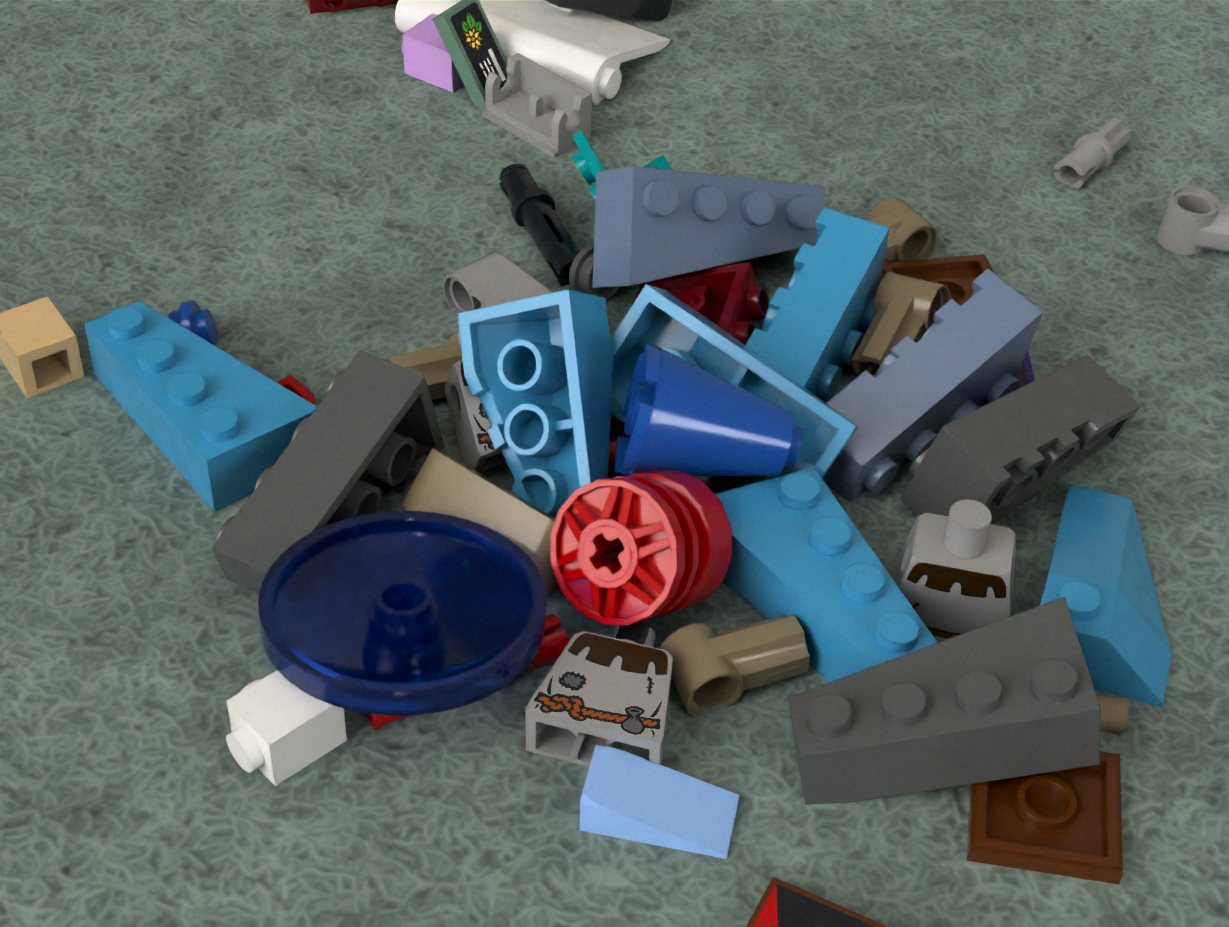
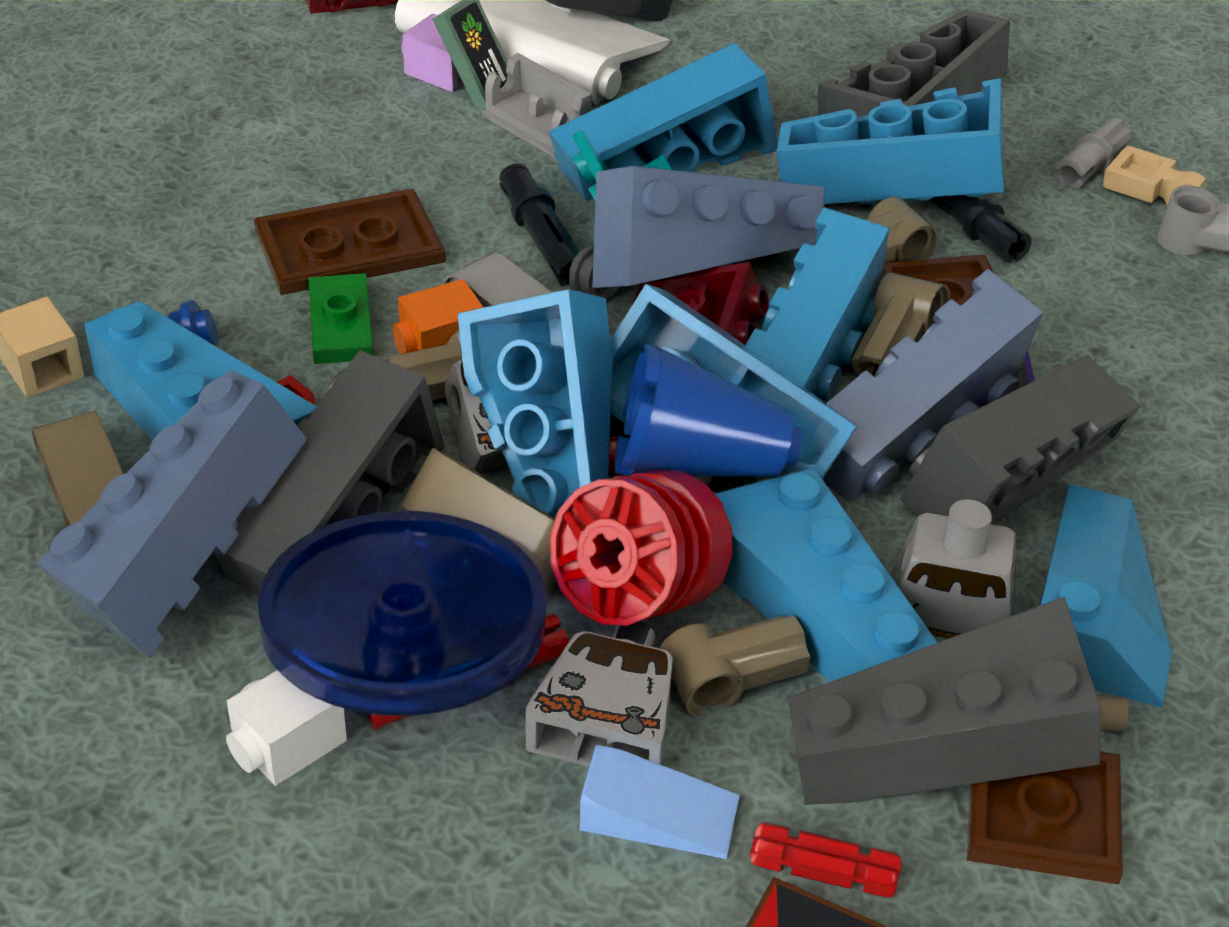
(76, 462): none -> dark tan beam
(174, 509): none -> sand blue wedge
(339, 317): none -> green plate
(349, 237): none -> reddish brown tile
(431, 315): none -> orange brick
(688, 116): none -> dark azure wedge
(826, 859): none -> red axle
(900, 149): none -> dark azure wedge
(949, 55): none -> dark grey wedge
(986, 221): none -> black pin
(1147, 175): none -> tan plate

